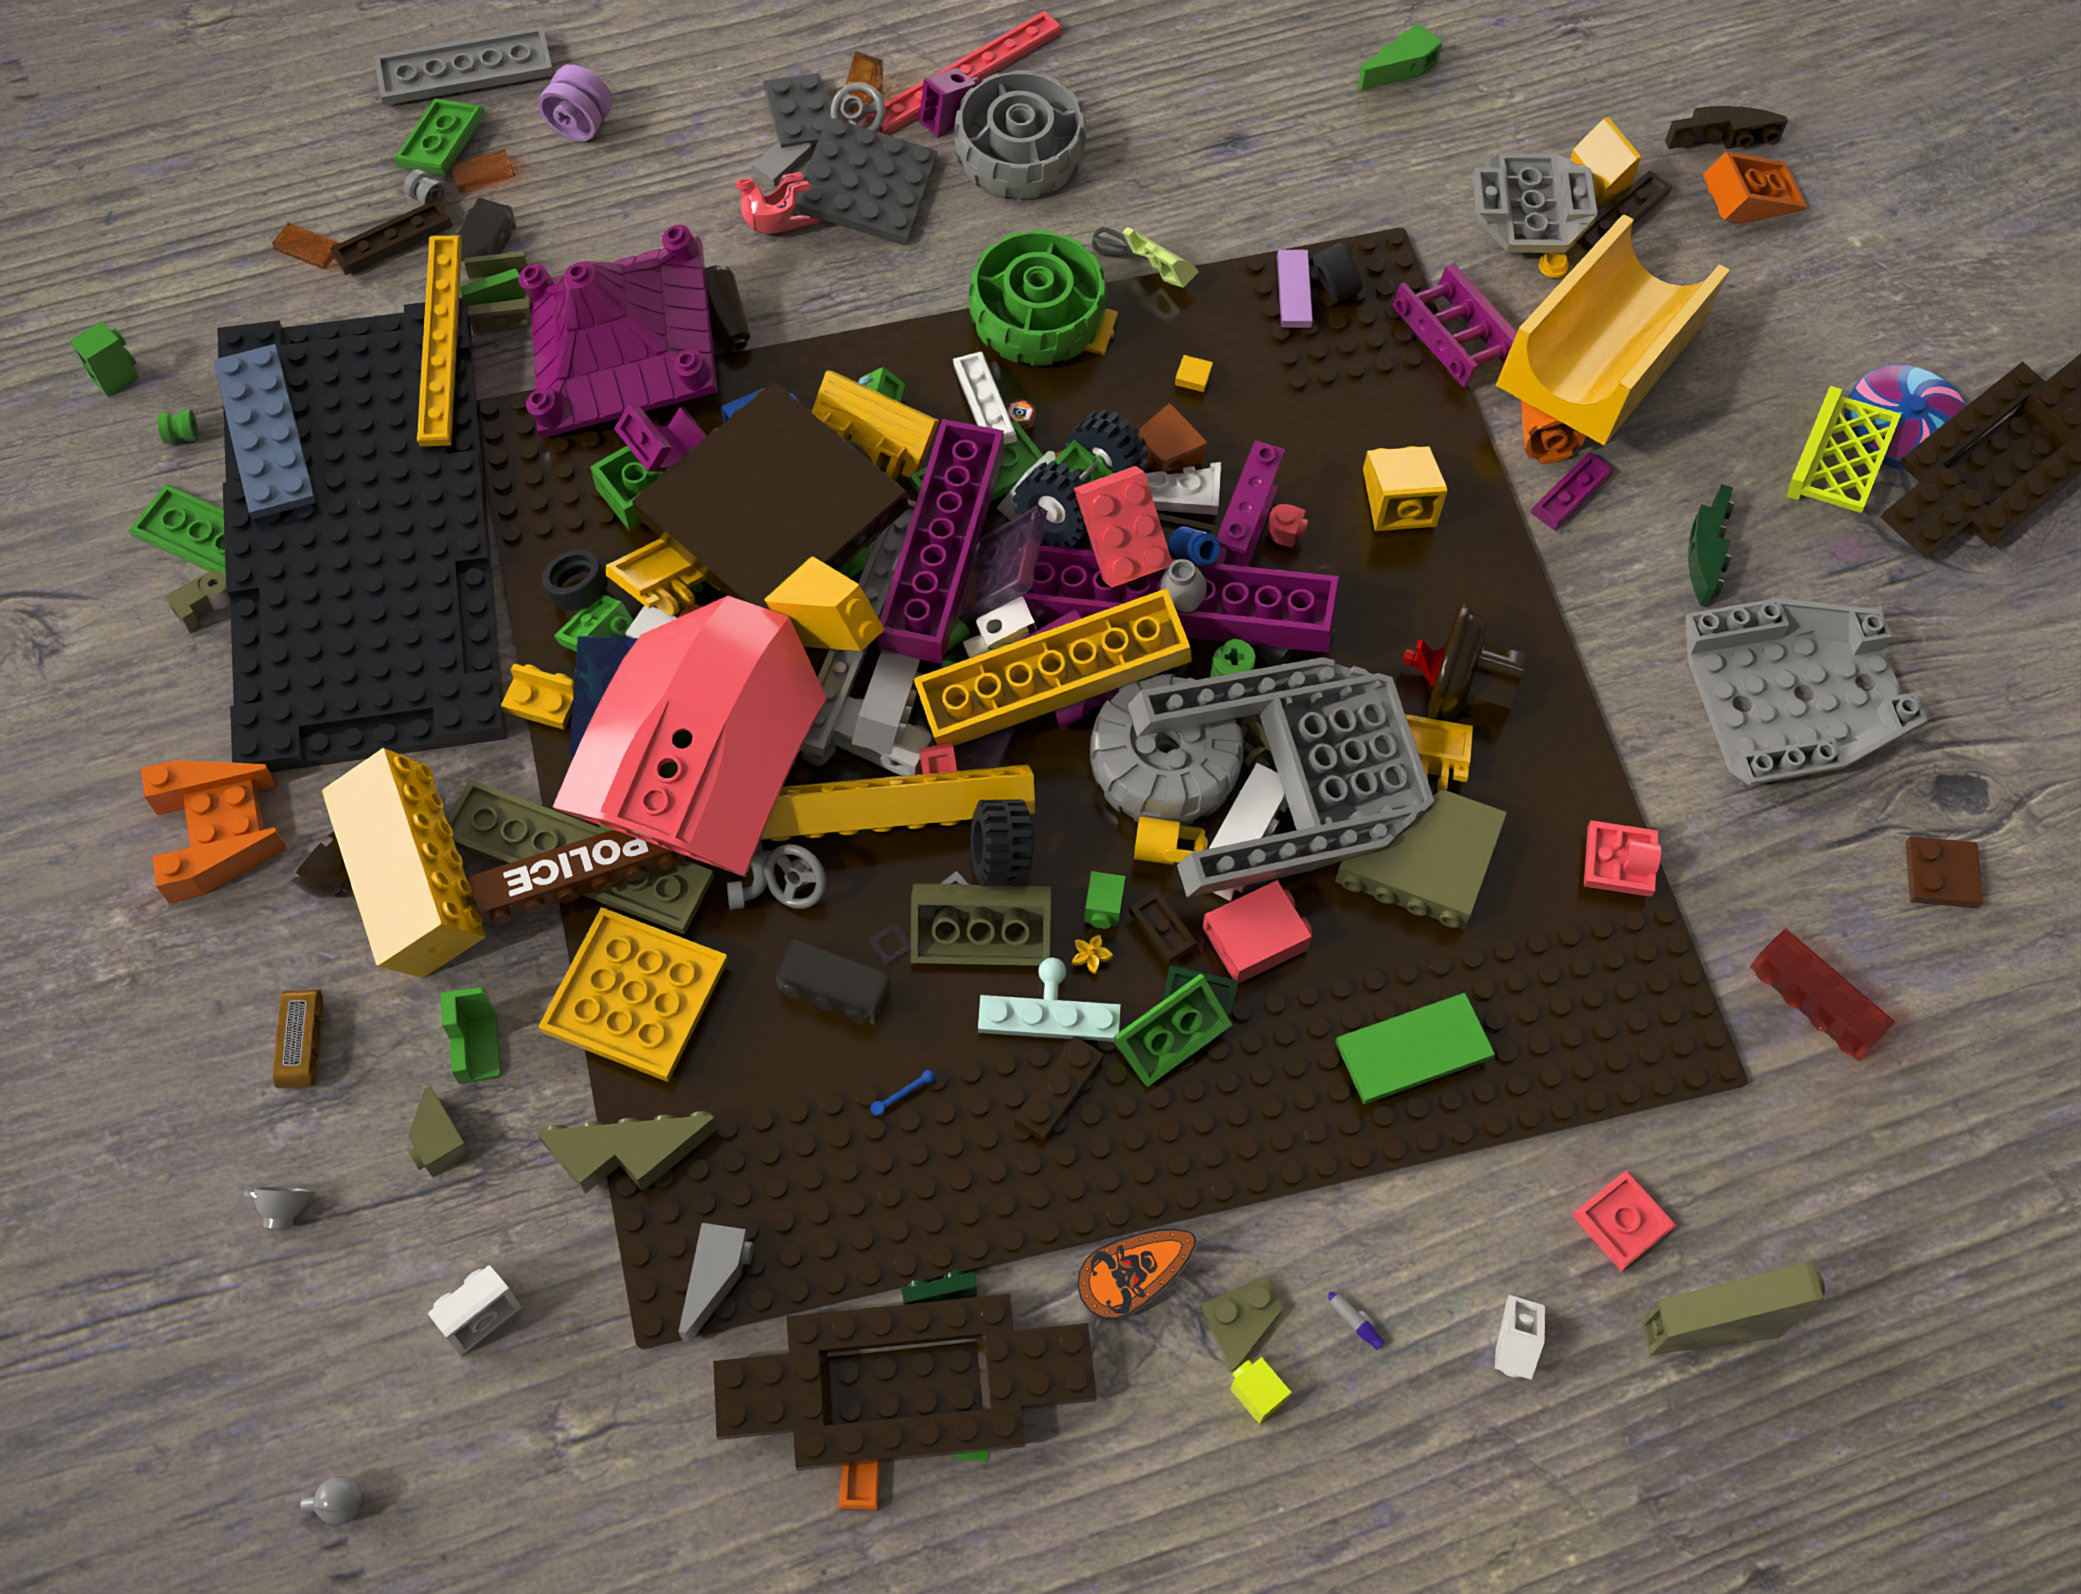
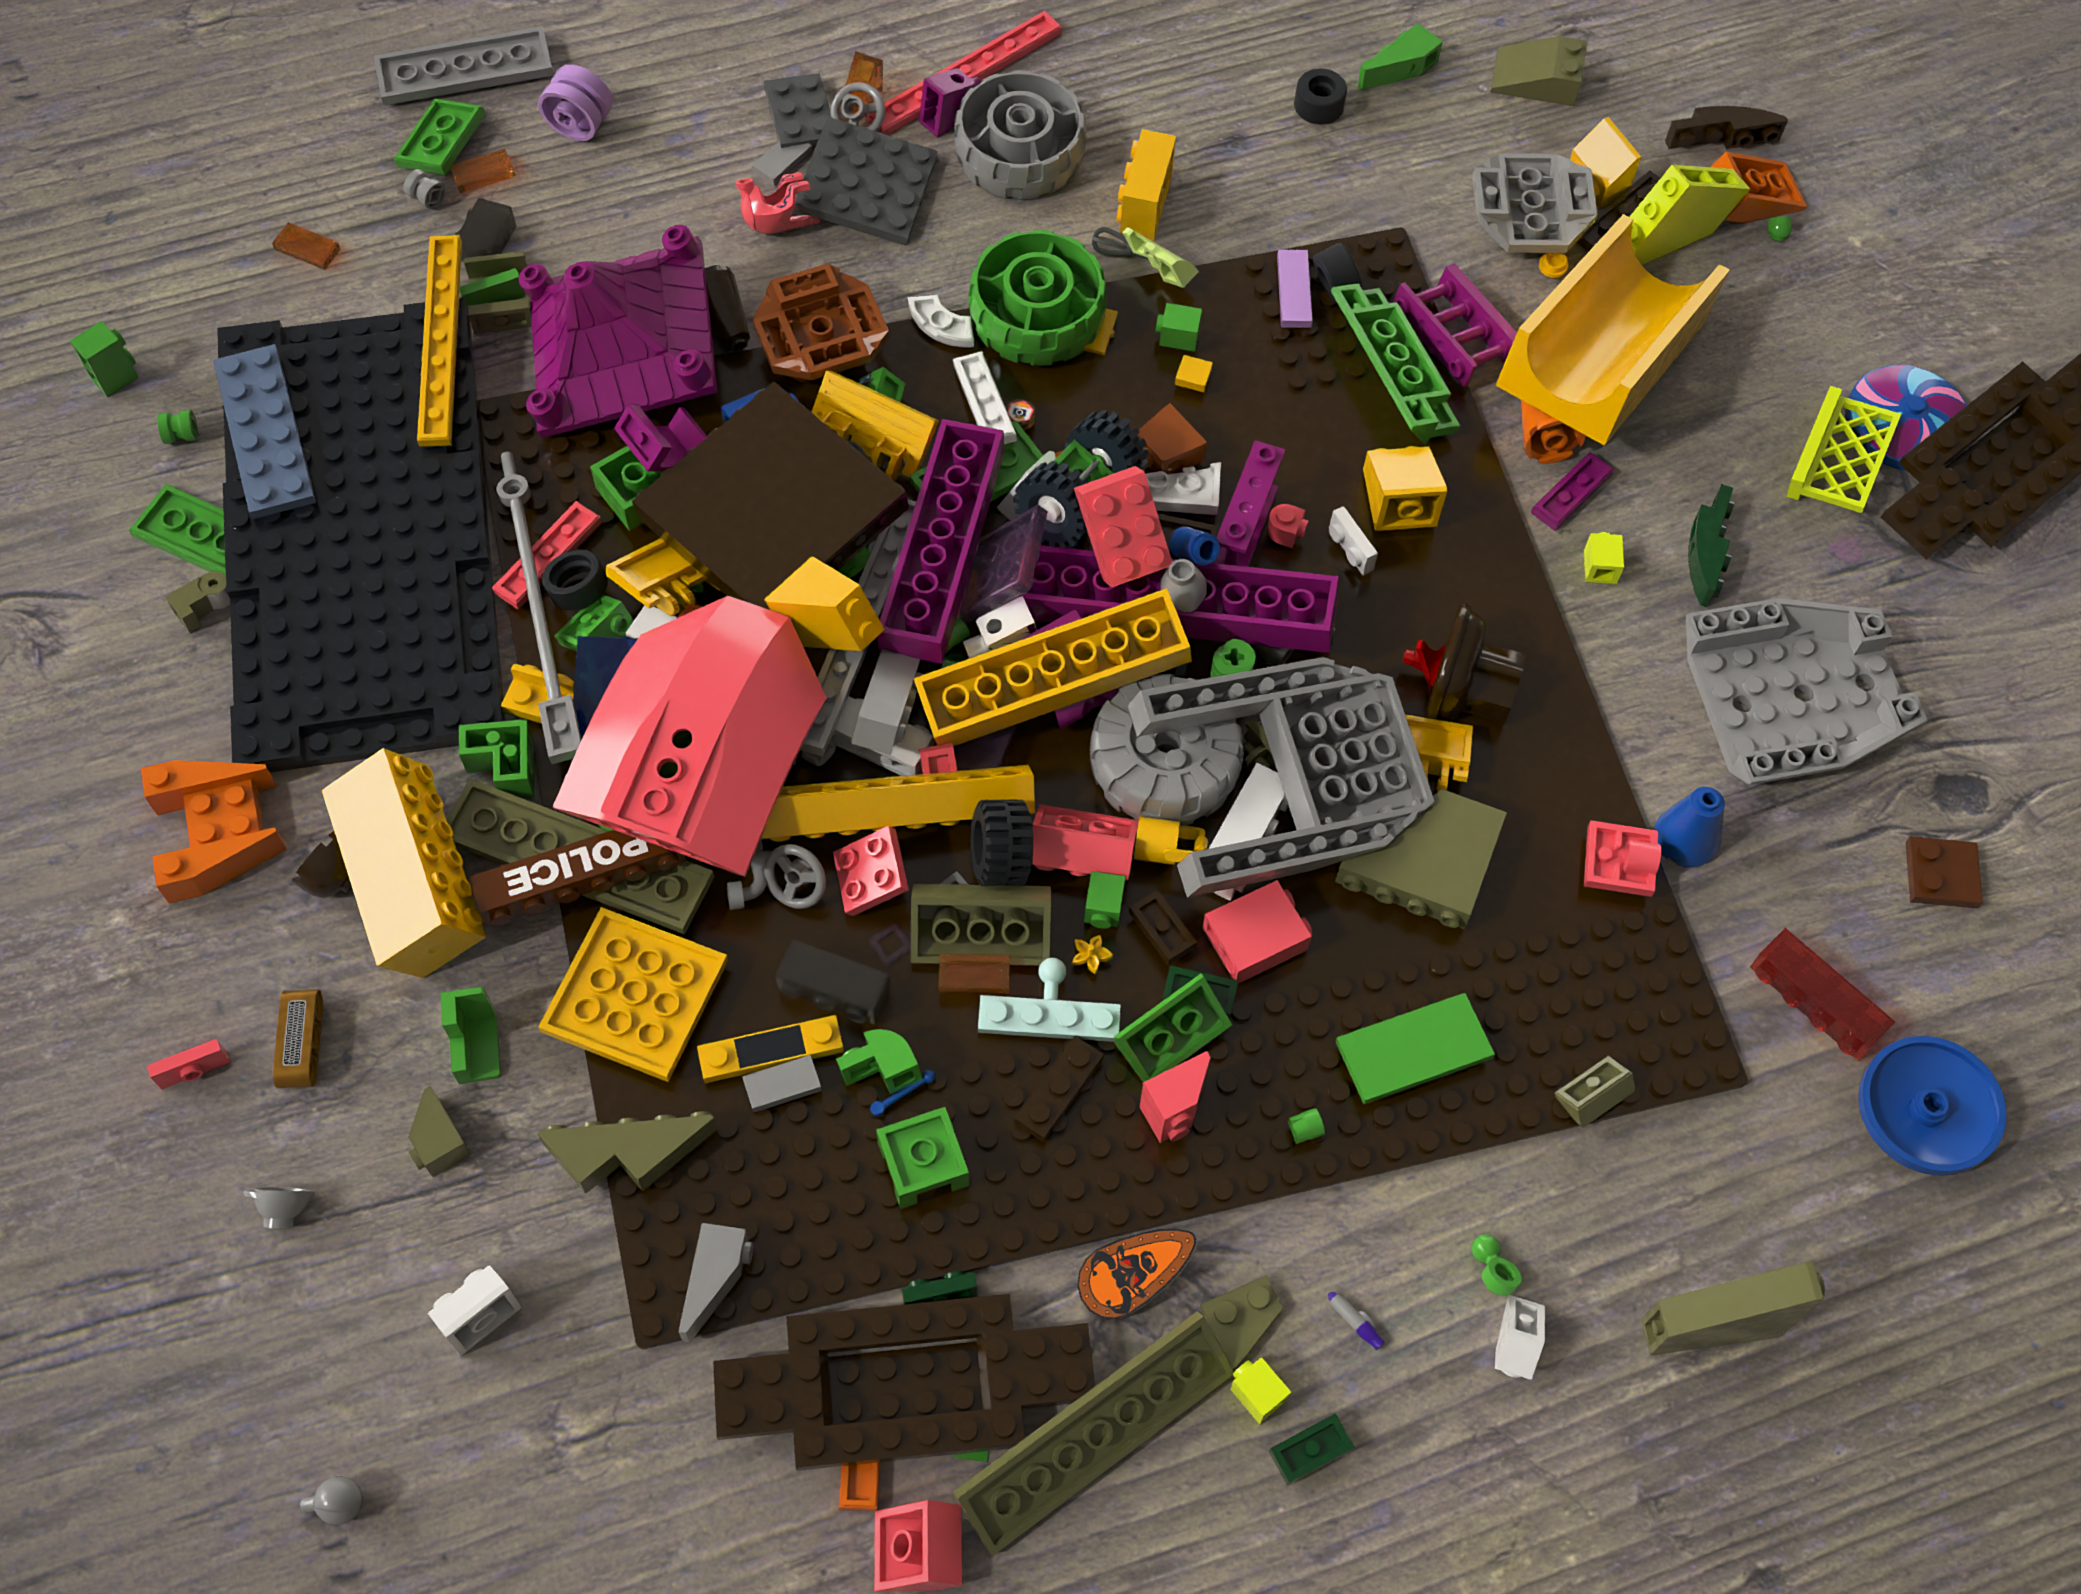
(188, 1064): none -> coral plate
(391, 237): dark brown plate -> none
(500, 748): none -> bright green brick
(559, 712): none -> light grey bar
(561, 537): none -> coral tile
(769, 1048): none -> yellow plate
(781, 1083): none -> light grey tile
(819, 323): none -> dark orange piece
(870, 871): none -> coral plate
(884, 1053): none -> bright green brick
(918, 1547): none -> coral slope
(922, 1155): none -> bright green panel
(941, 323): none -> white tile
(974, 973): none -> clear orange plate
(1083, 841): none -> coral slope
(1093, 1433): none -> olive plate
(1146, 183): none -> yellow brick
(1173, 1097): none -> coral slope
(1179, 327): none -> bright green brick
(1306, 1126): none -> bright green hose
(1311, 1449): none -> dark green plate
(1316, 84): none -> black tyre
(1352, 539): none -> white plate
(1399, 360): none -> bright green slope
(1499, 1274): none -> bright green plate
(1541, 69): none -> olive slope
(1596, 1091): none -> olive slope
(1603, 558): none -> neon yellow brick
(1624, 1220): coral tile -> none
(1683, 209): none -> neon yellow slope
(1692, 828): none -> blue cone
(1779, 228): none -> bright green hinge
(1932, 1105): none -> blue dish

